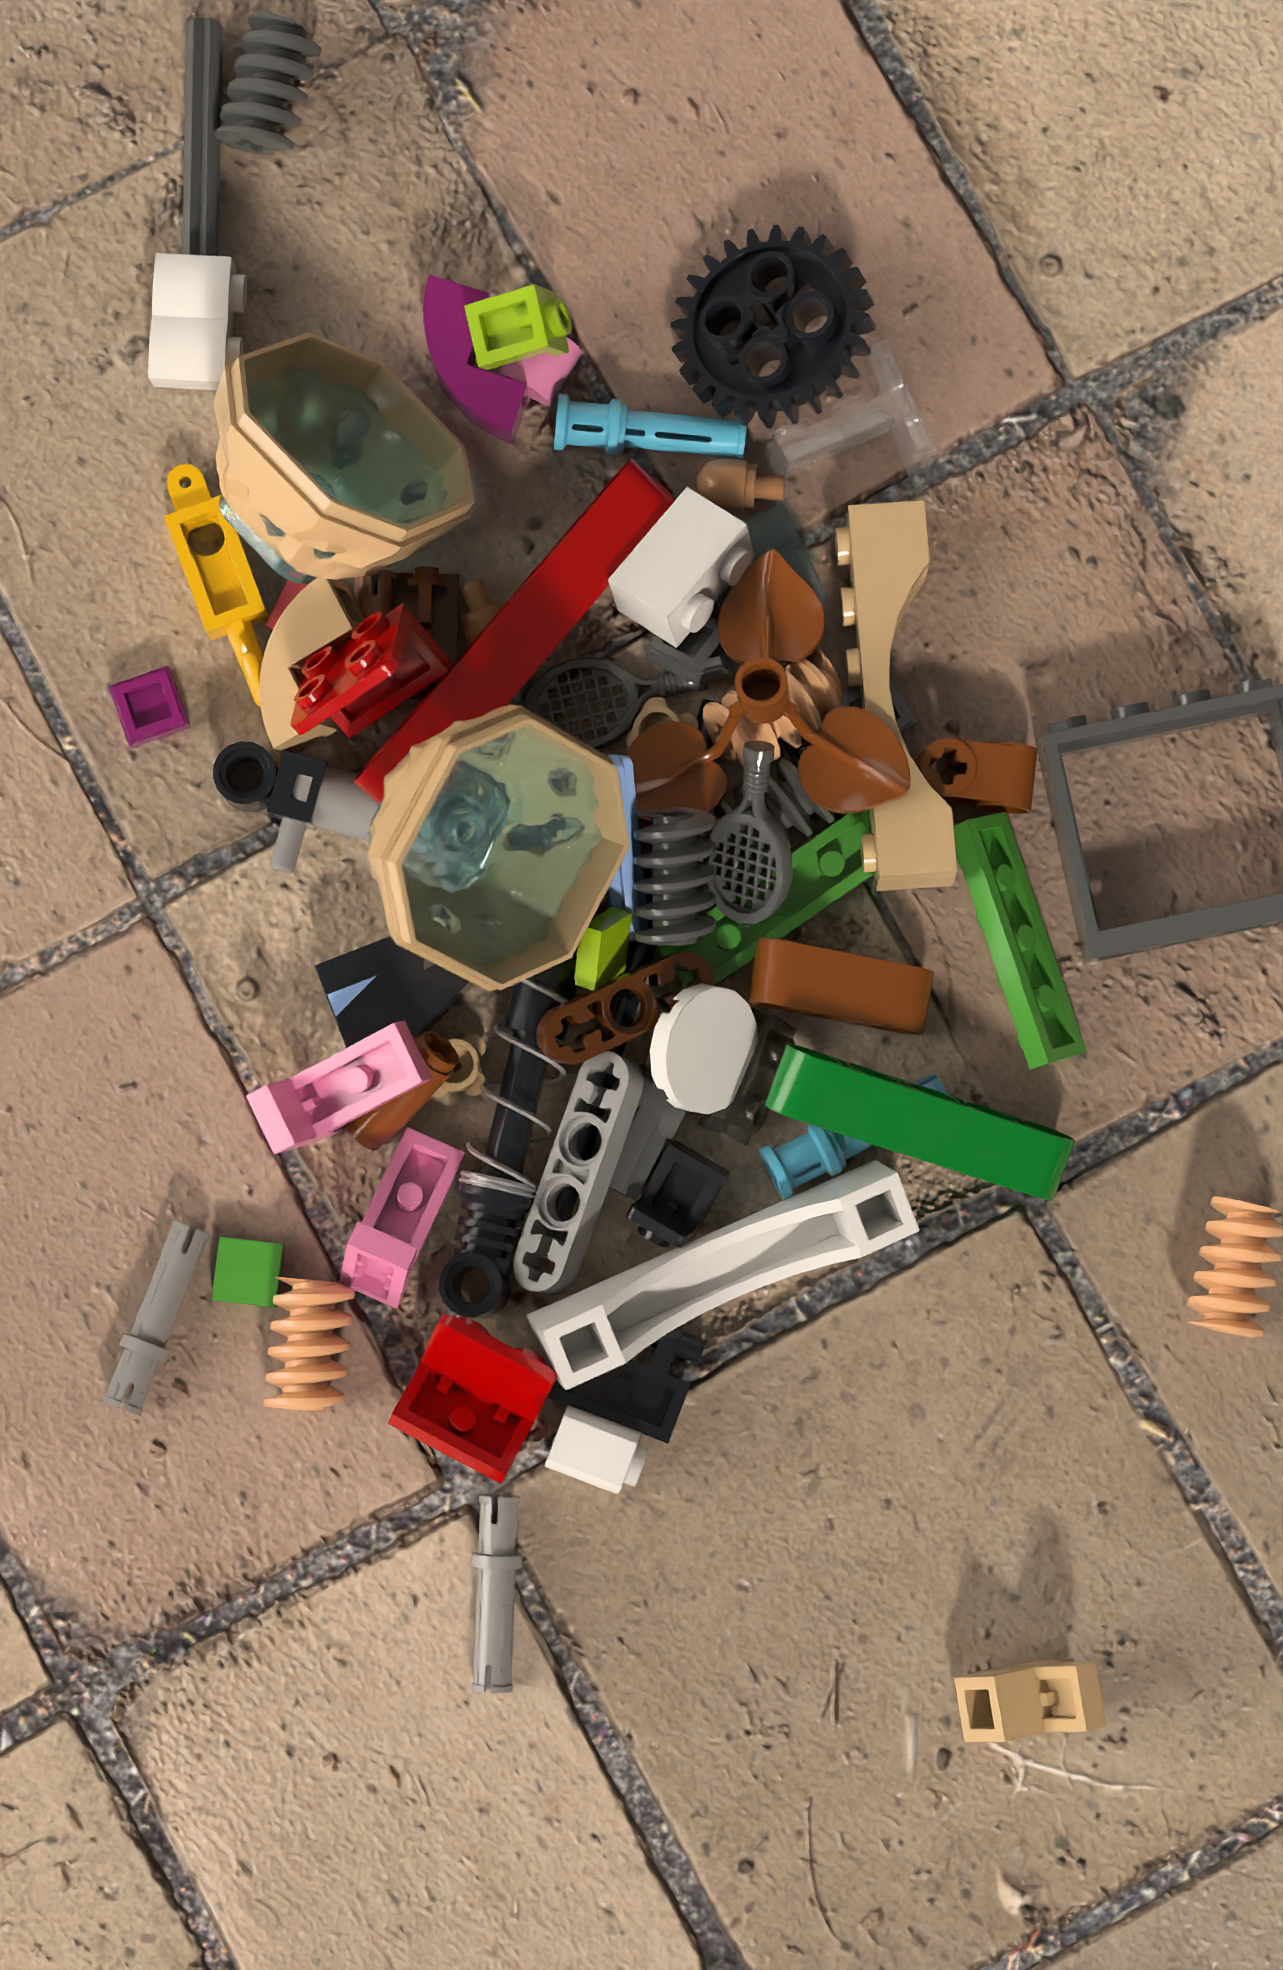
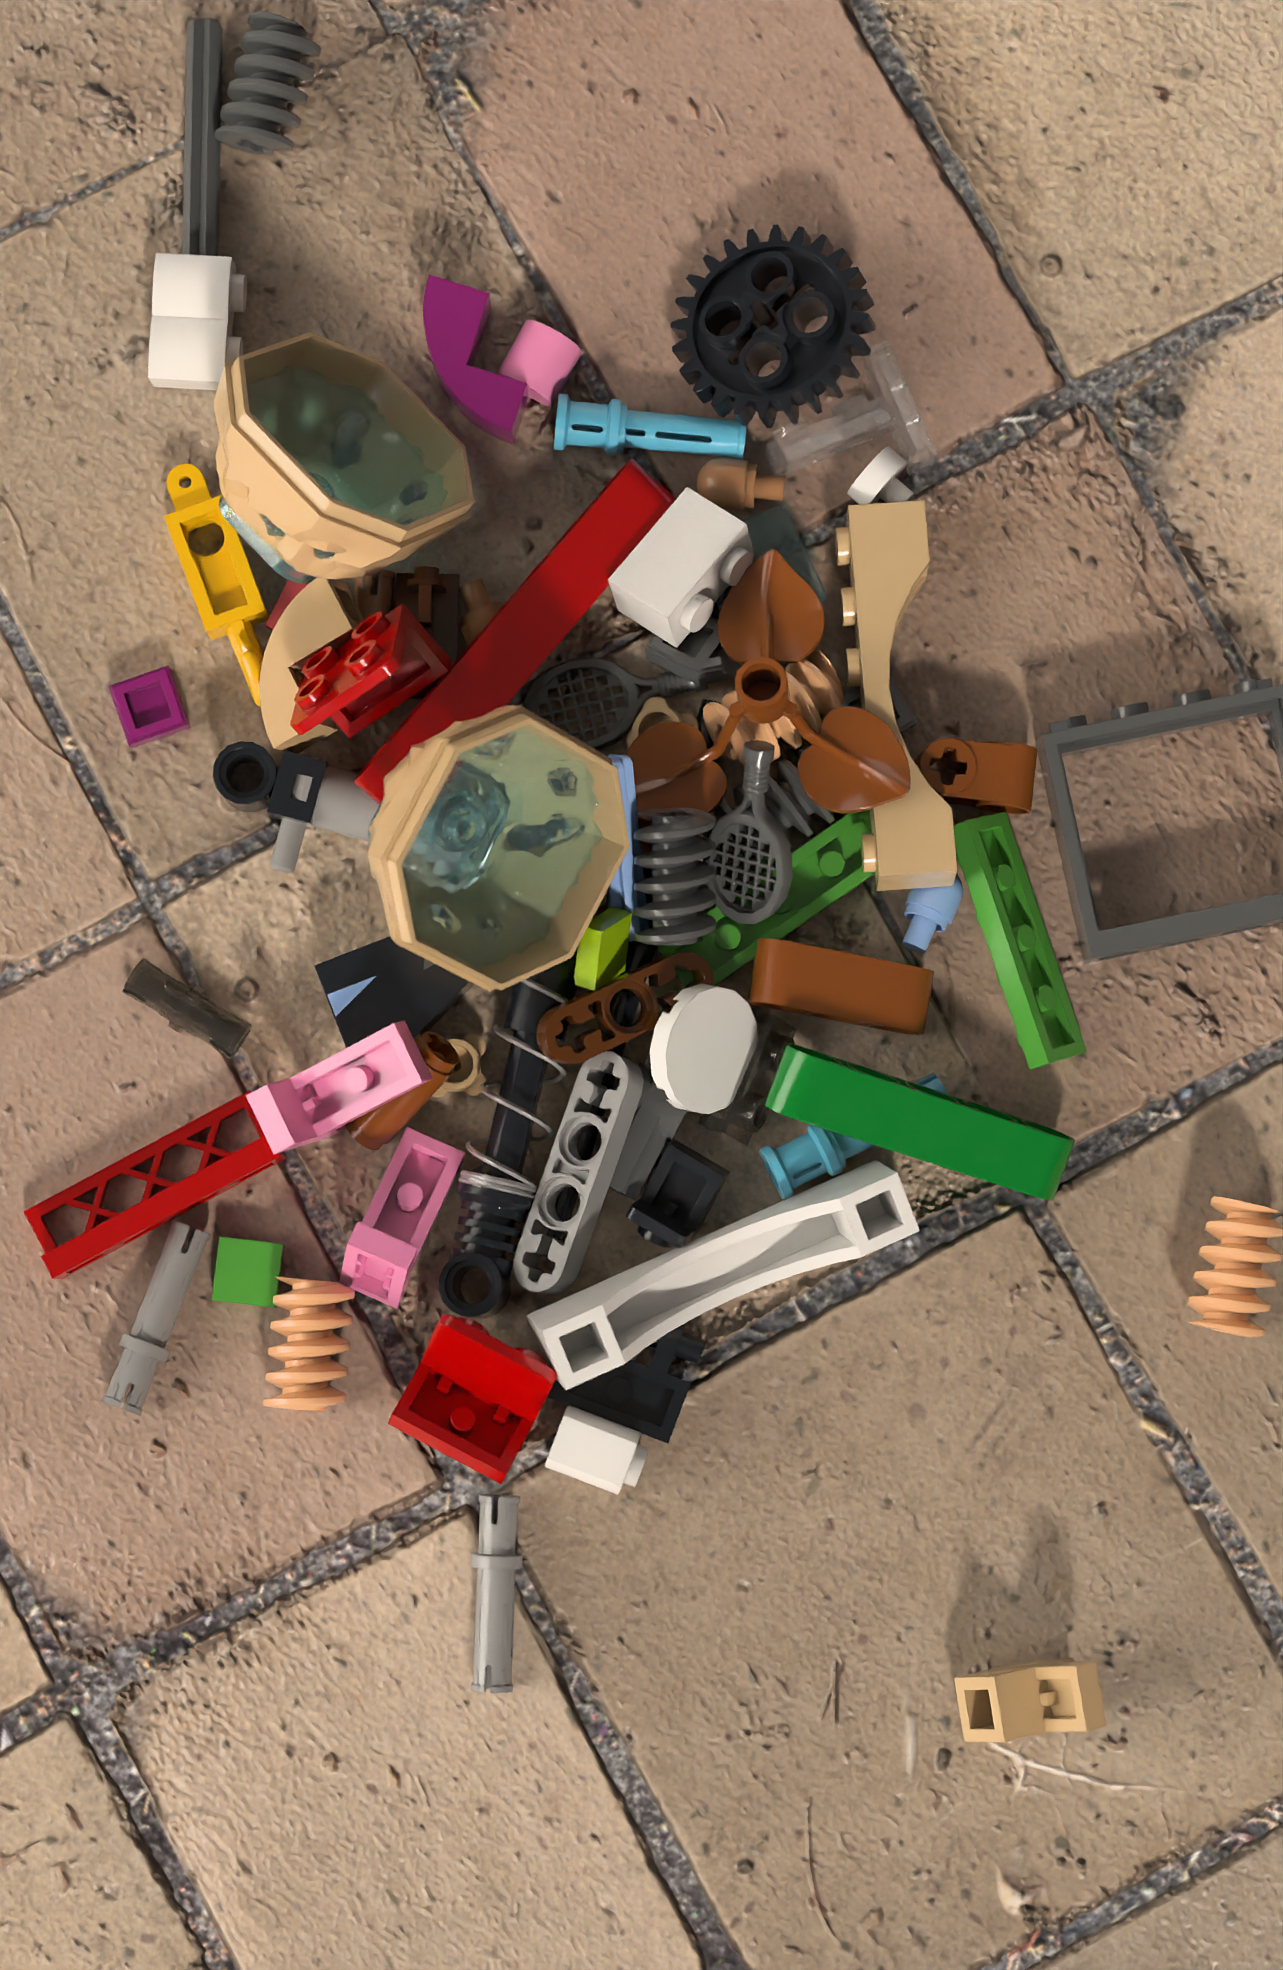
(155, 1209): none -> red fence
(187, 1008): none -> clear smoke pin
(518, 326): lime bracket -> none
(881, 480): none -> white tile
(930, 911): none -> light blue cylinder

